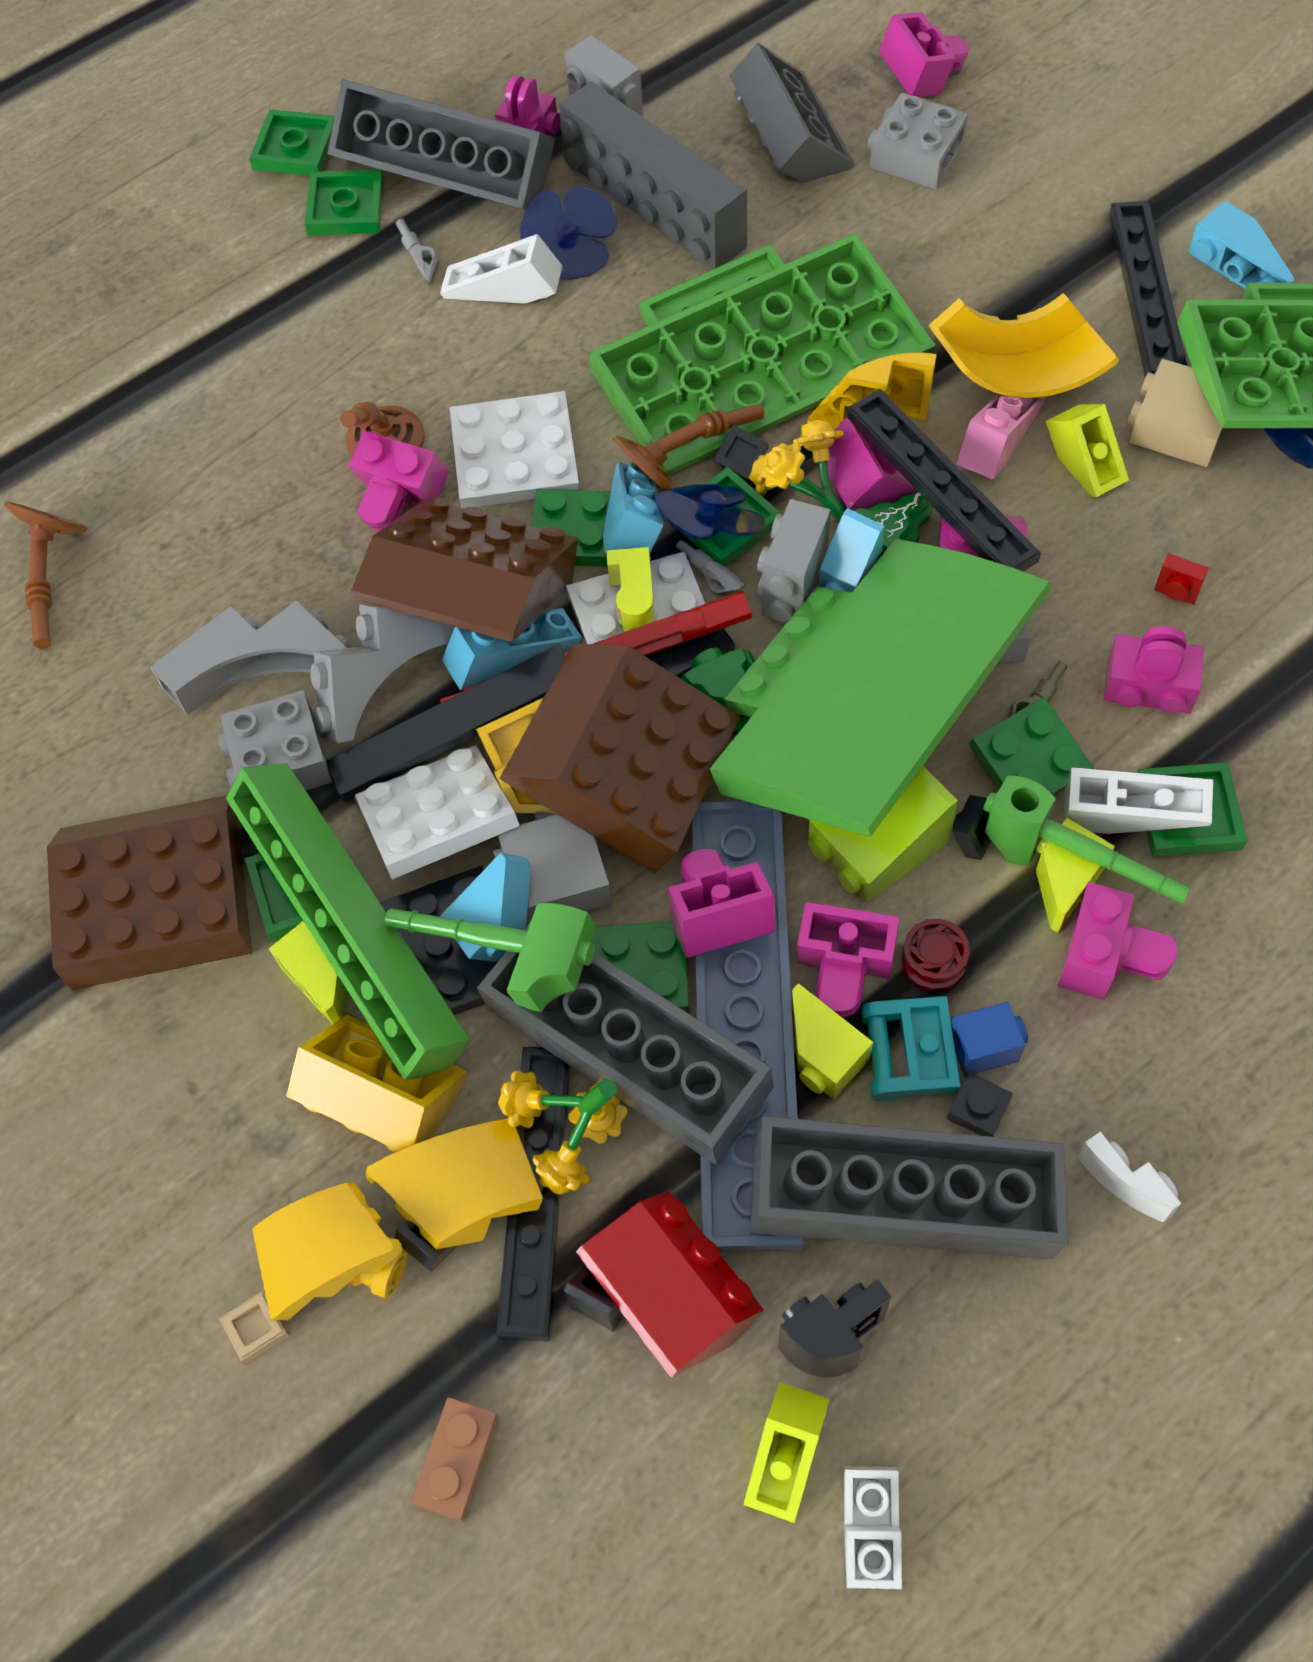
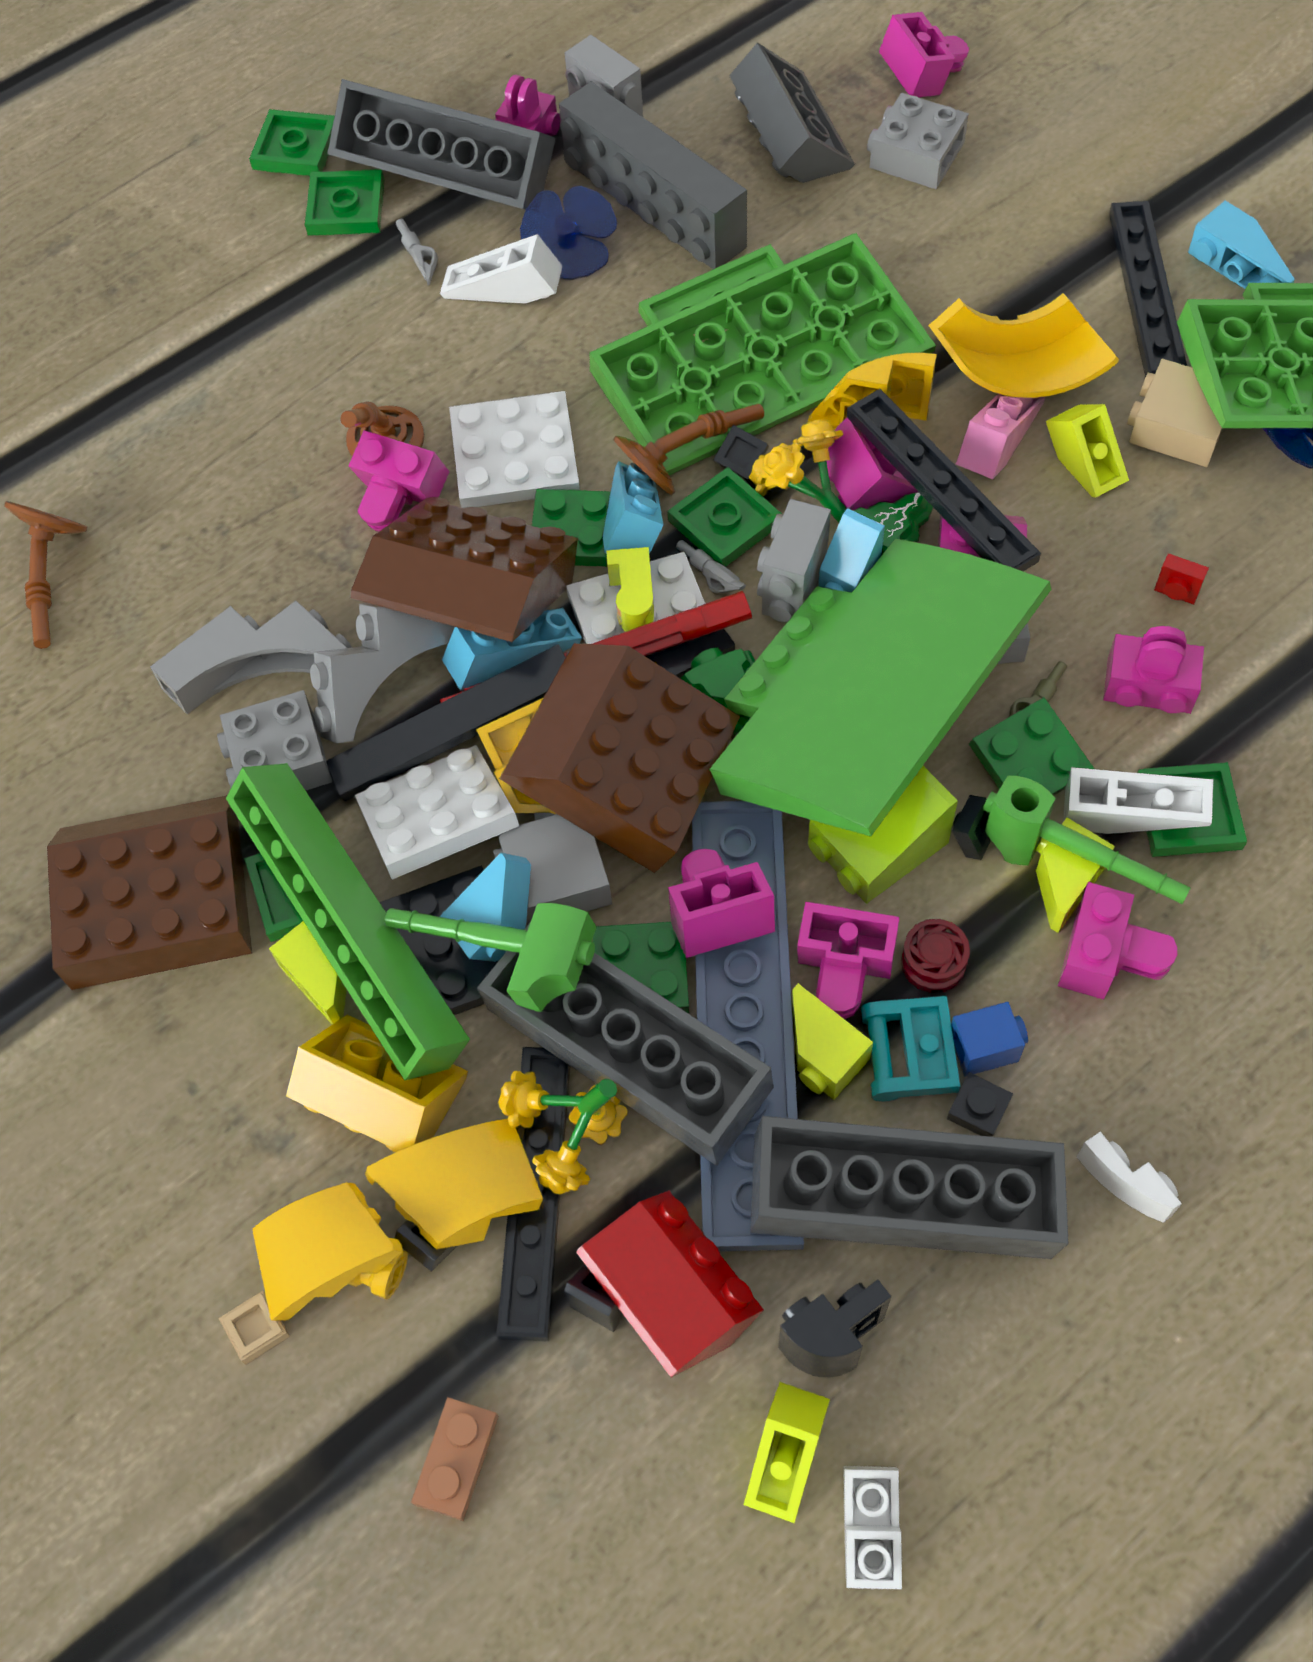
(701, 511): clear blue piece -> none

